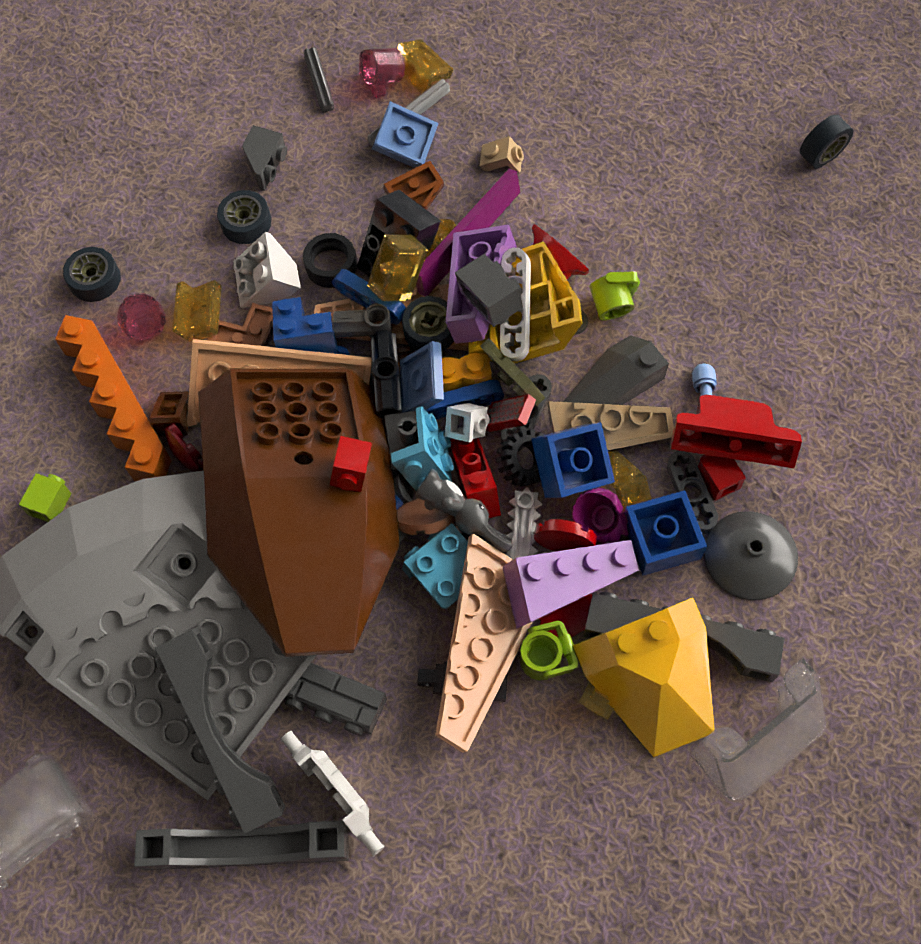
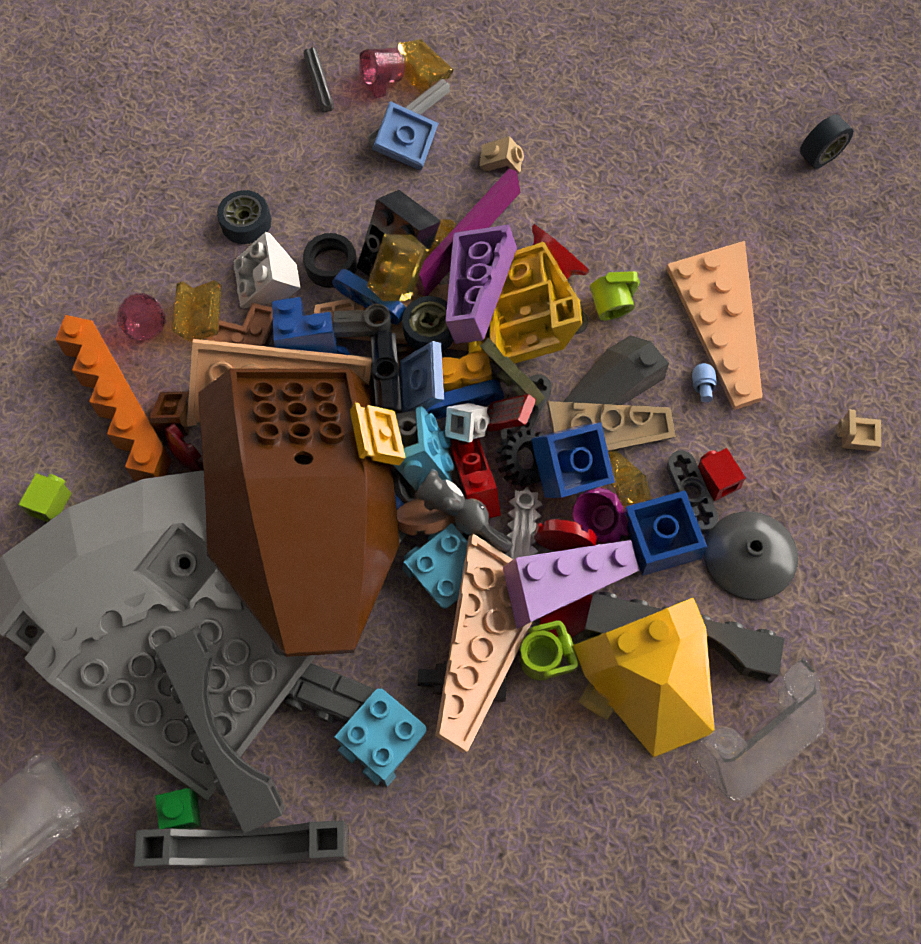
(91, 262): wheel -> none
(178, 810): none -> green brick
(263, 153): dark grey slope -> none
(350, 464): red brick -> none
(357, 810): white plate -> none
(377, 434): none -> yellow plate
(380, 736): none -> medium azure bracket
(419, 184): dark orange wing -> none
(489, 289): dark grey brick -> none
(507, 339): white beam -> none
(720, 308): none -> light nougat wing
(736, 431): red brick -> none
(859, 432): none -> tan bracket

